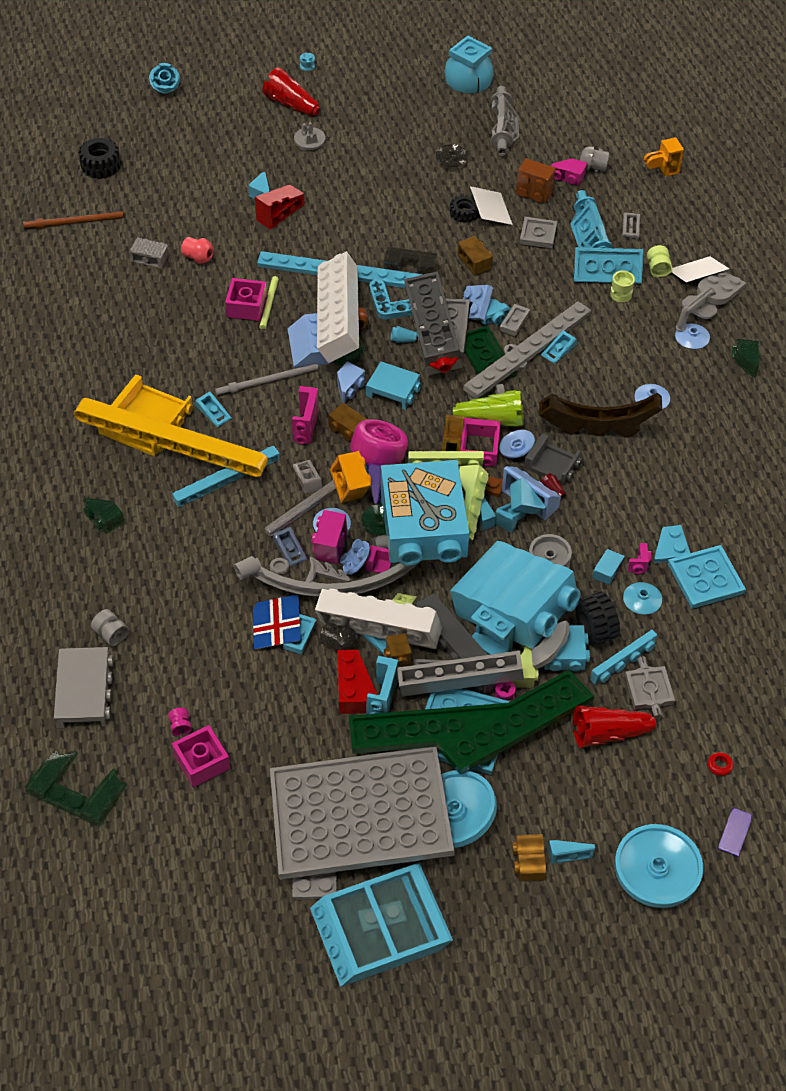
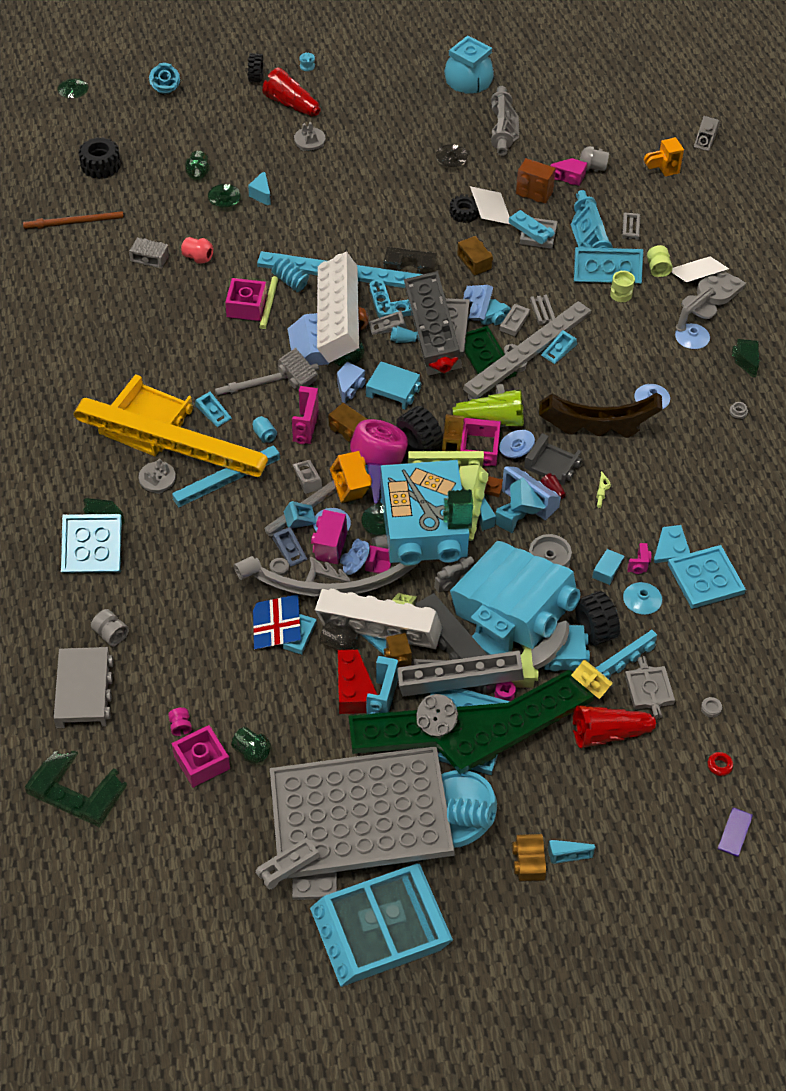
(72, 88): none -> clear green dish
(91, 543): none -> plate
(150, 475): none -> light grey plate
(197, 165): none -> clear green piece
(224, 195): none -> clear green dish
(251, 745): none -> clear green piece
(255, 67): none -> black tyre
(264, 429): none -> medium azure brick
(278, 205): red wedge -> none
(287, 863): none -> light grey plate
(289, 274): none -> medium azure piece
(297, 369): none -> light grey brick
(299, 515): none -> medium azure slope
(387, 322): none -> light grey slope
(421, 429): none -> black tyre
(445, 719): none -> light grey plate
(452, 574): none -> light grey plate
(458, 509): none -> clear green brick
(471, 813): none -> medium azure piece
(531, 227): none -> medium azure plate
(533, 302): none -> light grey tile
(591, 679): none -> light yellow hips
(602, 488): none -> yellowish green hand
(658, 865): medium azure dish -> none
(707, 133): none -> light grey slope
(711, 707): none -> light grey tile
(738, 410): none -> light grey plate

